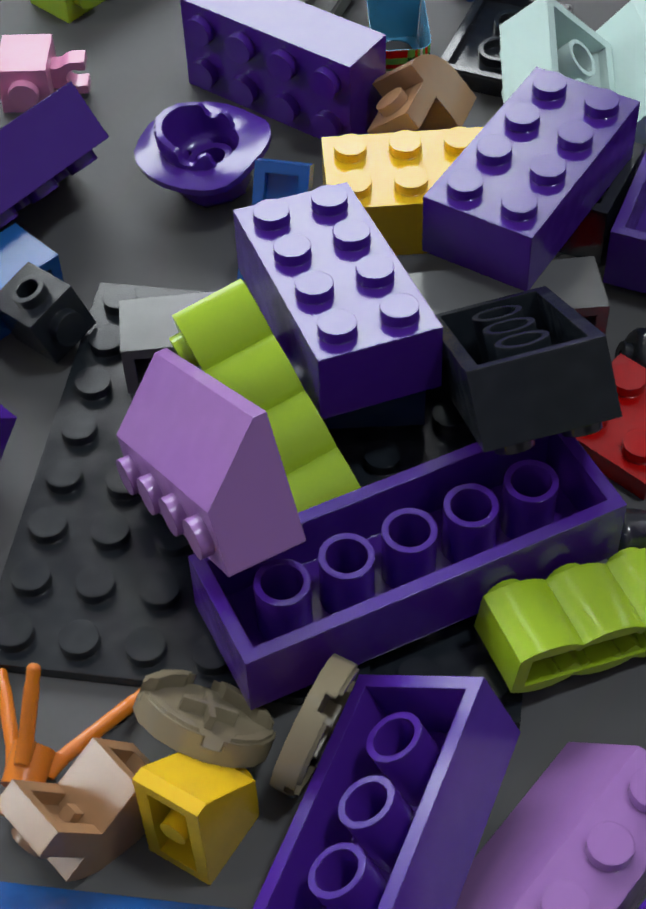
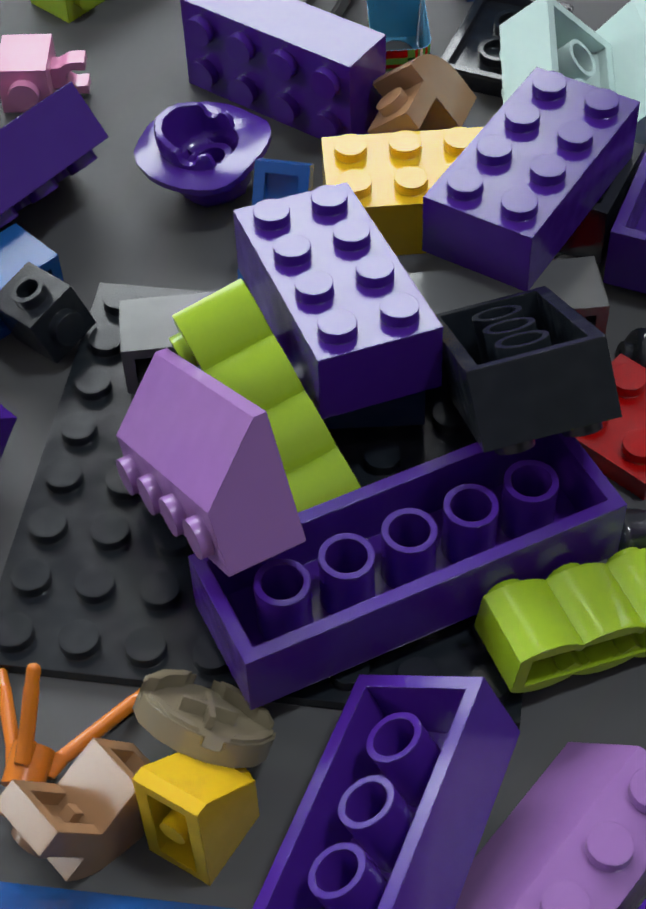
(313, 725): dark tan tile -> none

